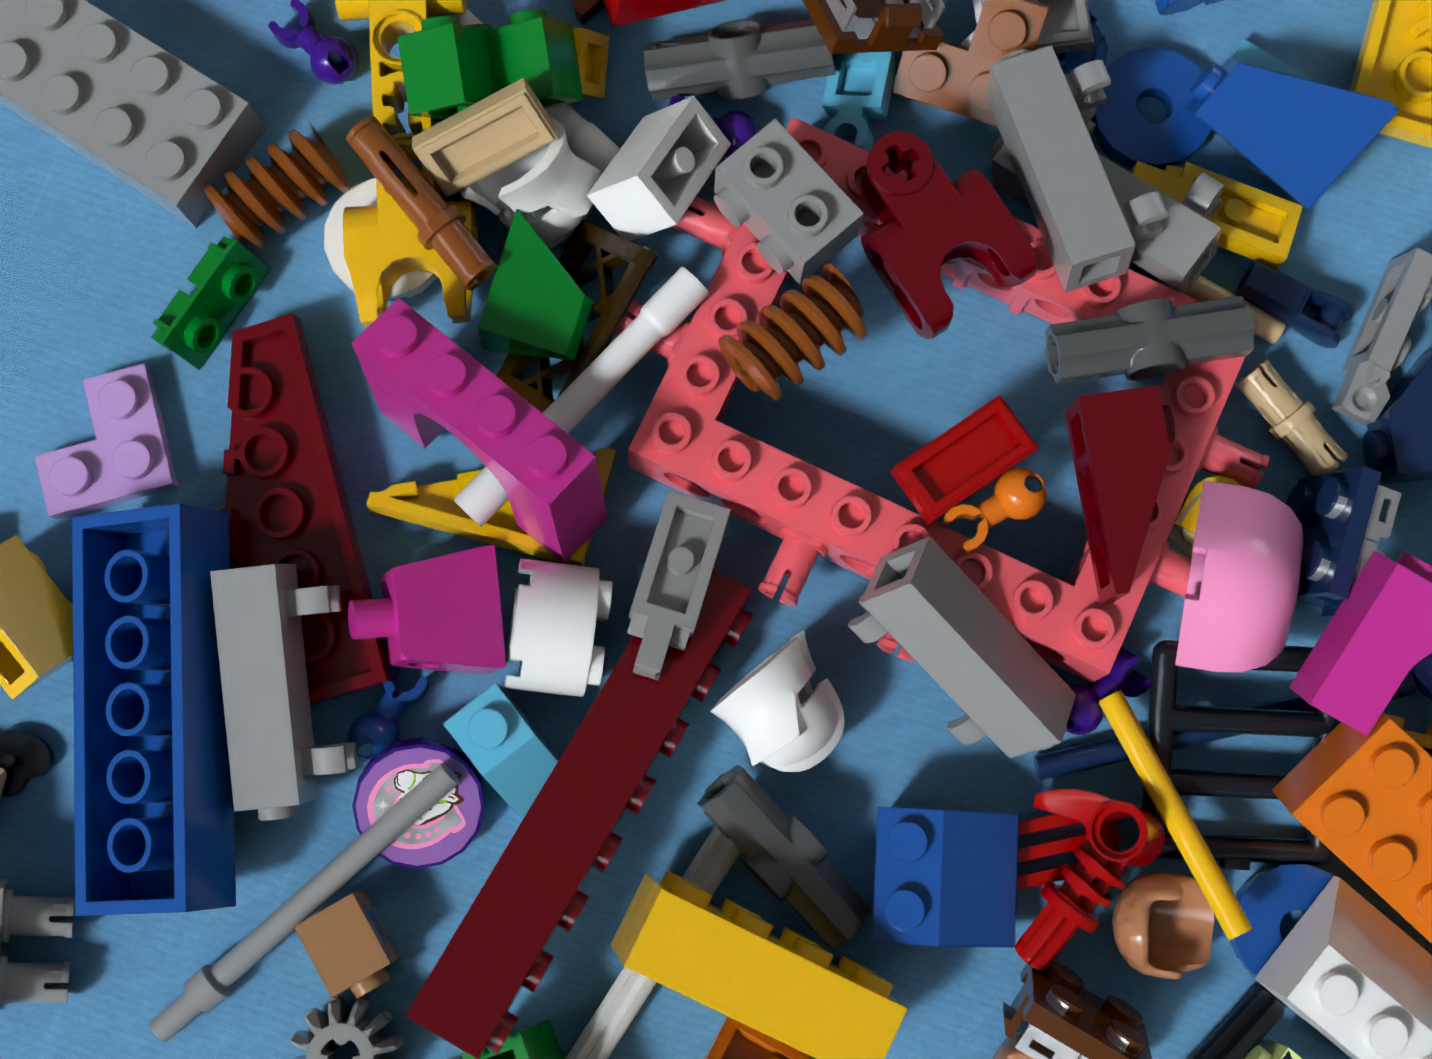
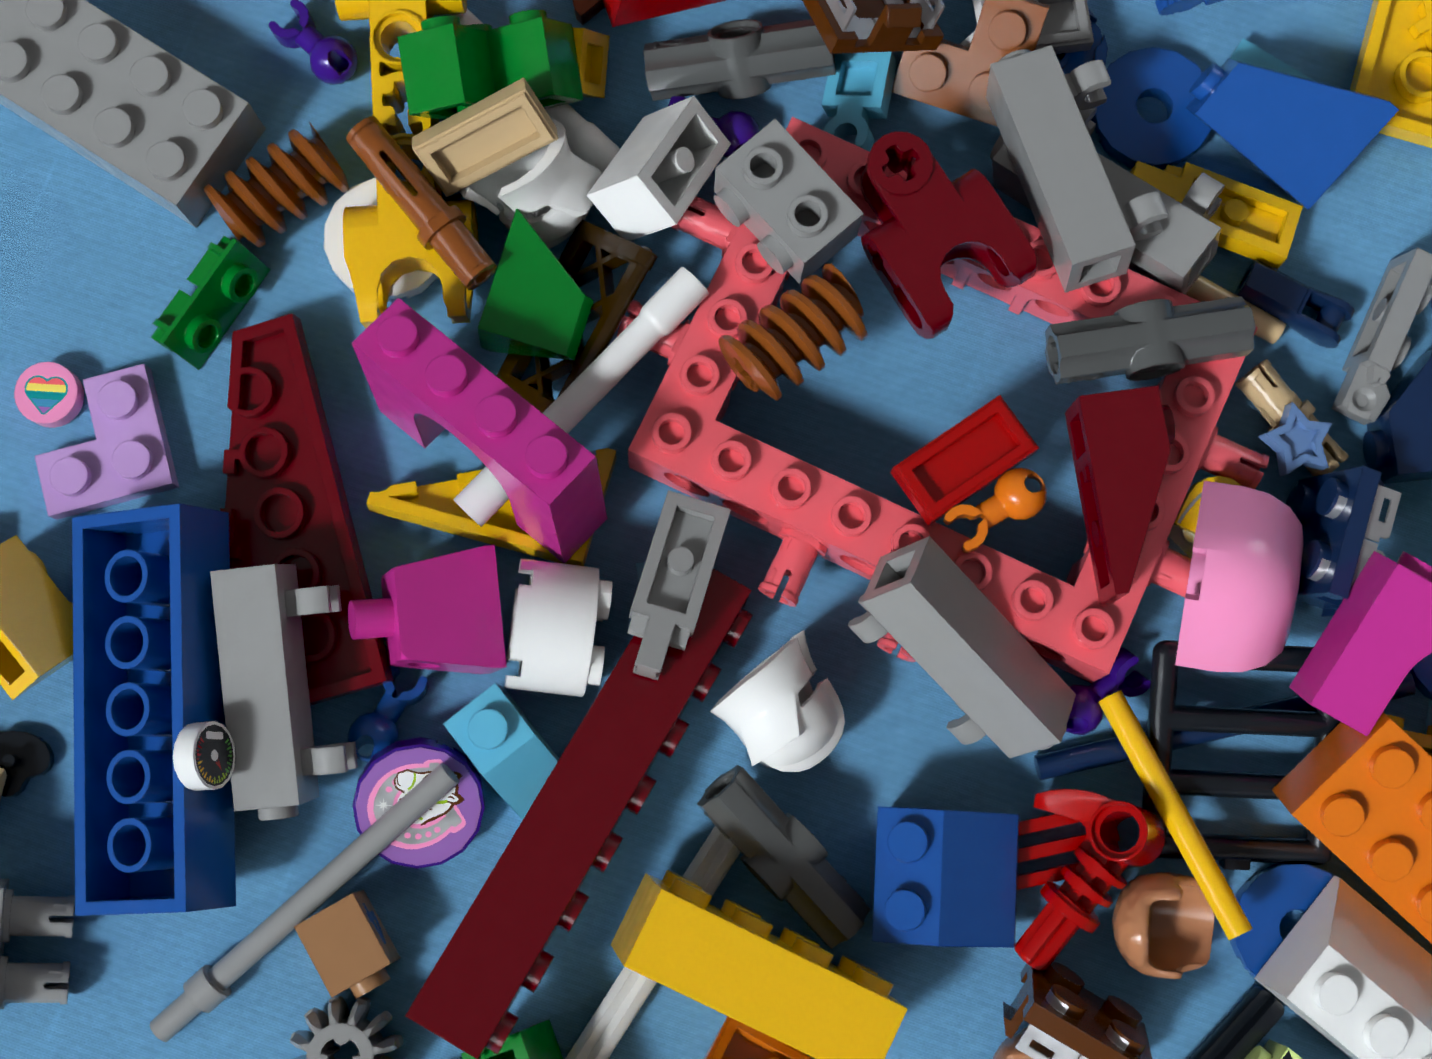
(49, 394): none -> bright pink tile
(204, 756): none -> tile
(1297, 441): none -> medium blue piece

